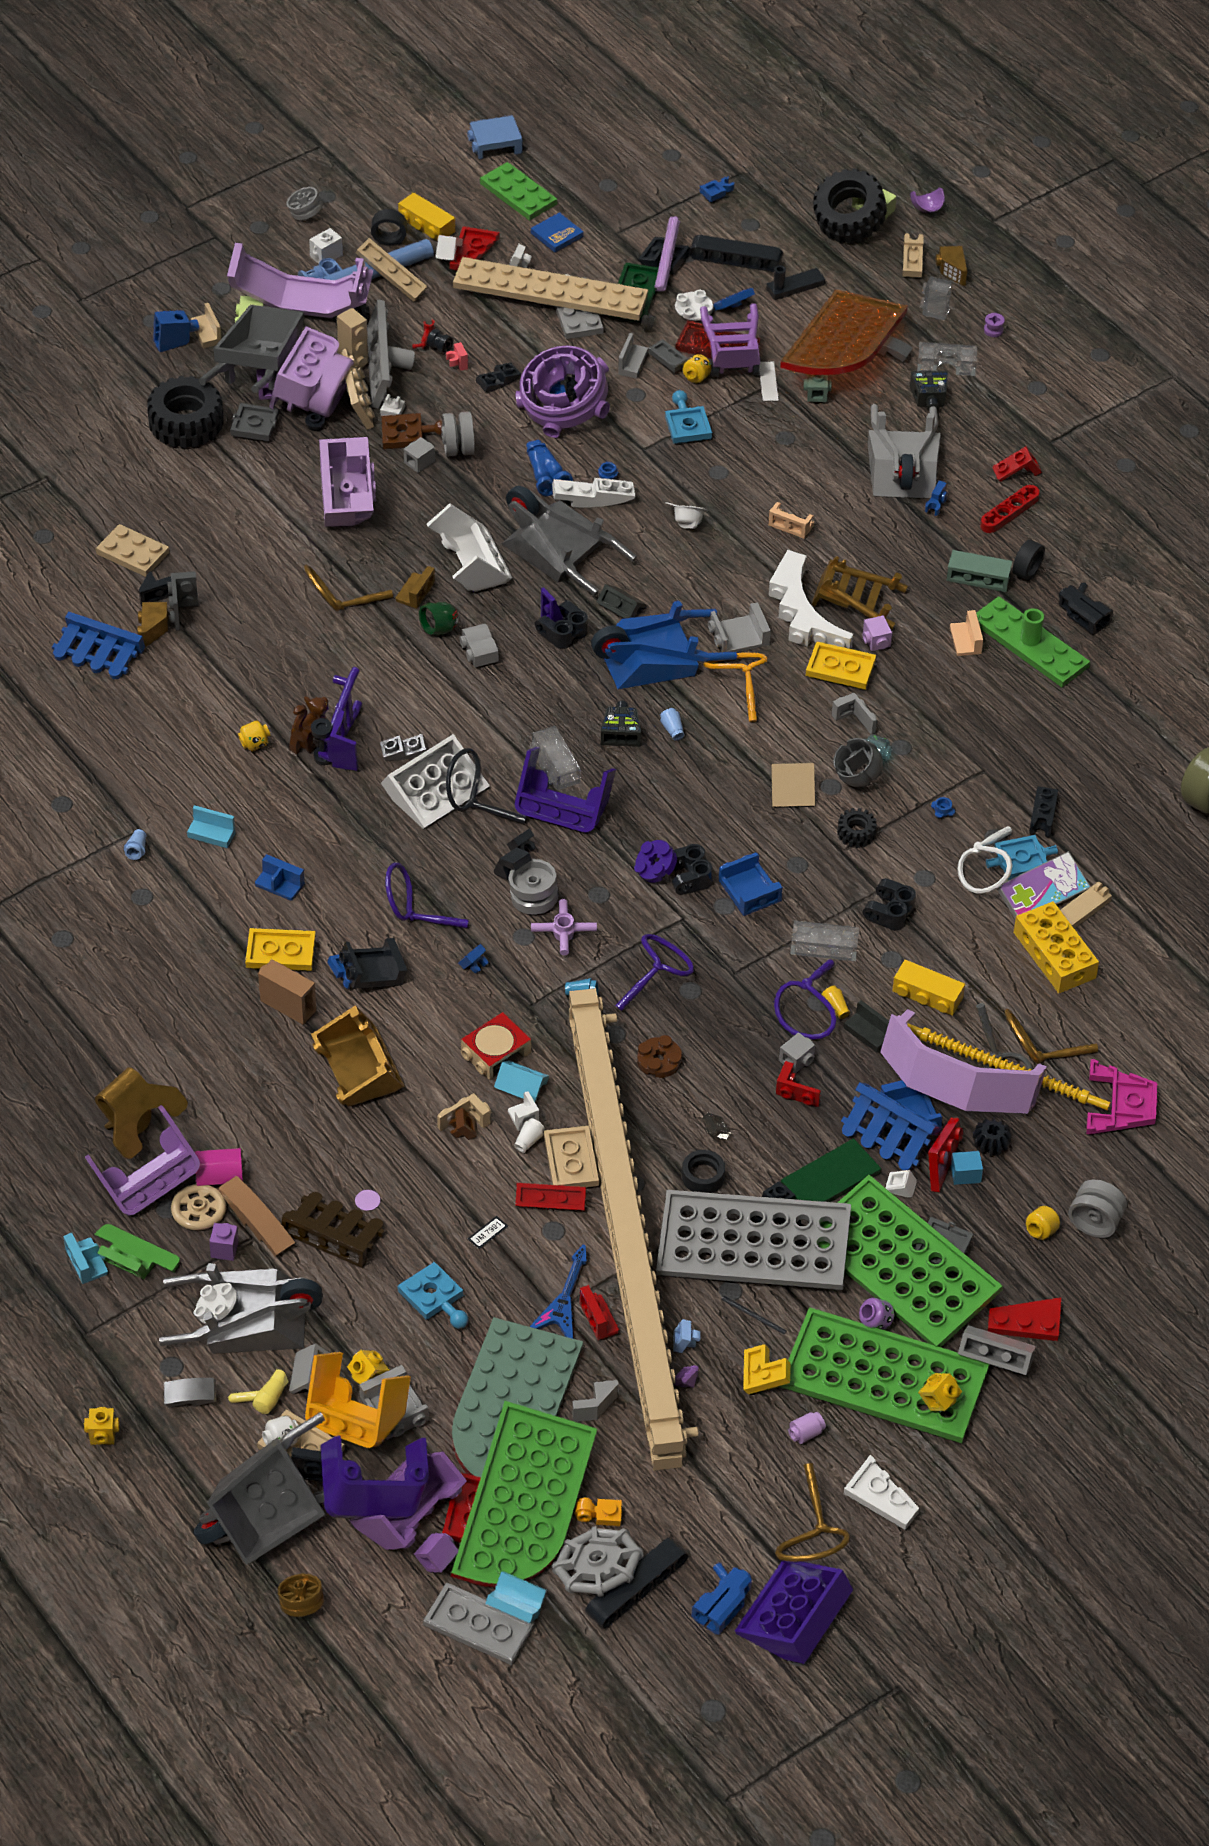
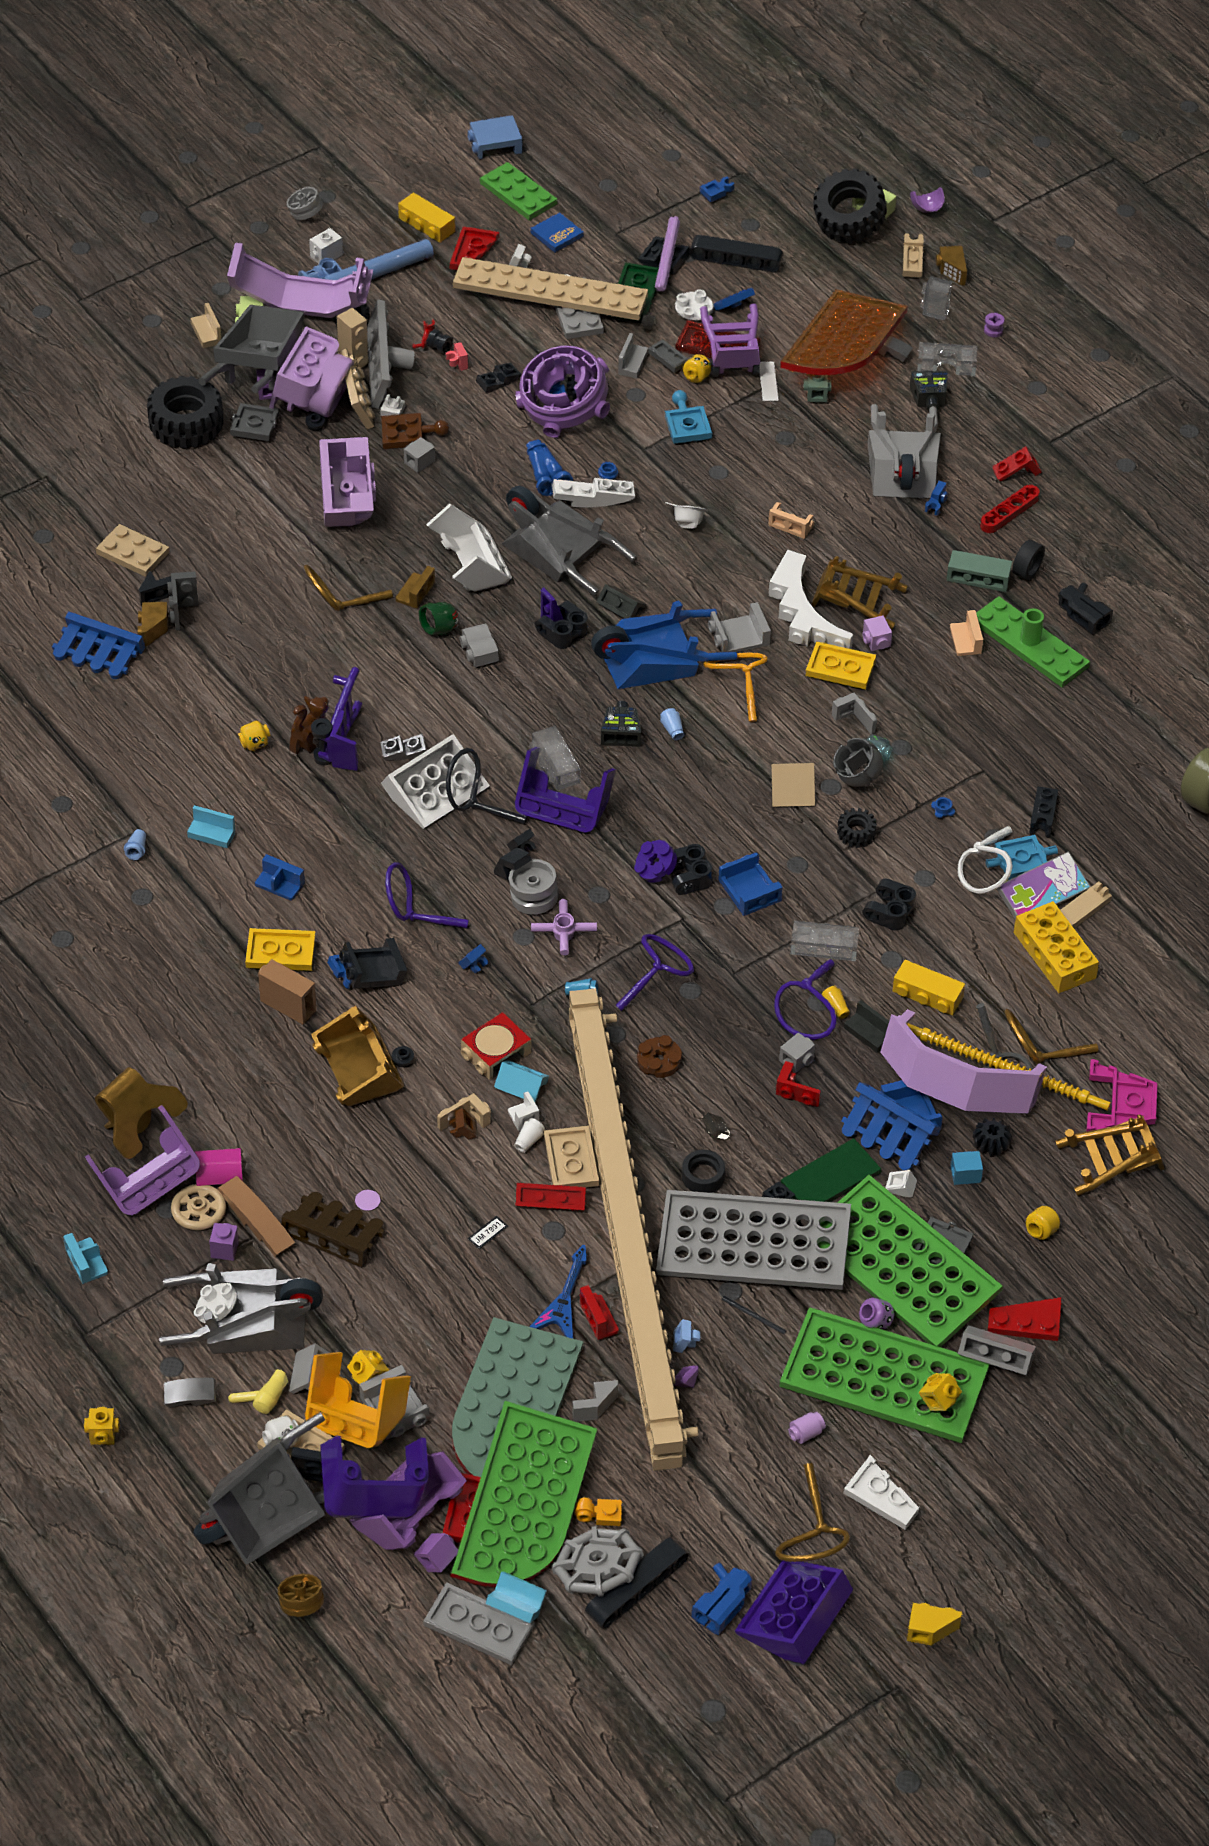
(133, 1253): bright green plate -> none
(172, 329): blue torso -> none
(389, 216): black tyre -> none
(391, 269): tan plate -> none
(403, 1061): none -> black plate
(431, 1303): dark azure plate -> none
(447, 247): white panel -> none
(455, 434): light grey wheel -> none
(760, 1373): yellow plate -> none
(794, 284): black piece -> none
(932, 1623): none -> yellow slope
(941, 1152): red wing -> none
(1097, 1208): light grey wheel -> none
(1138, 1159): none -> pearl gold hand

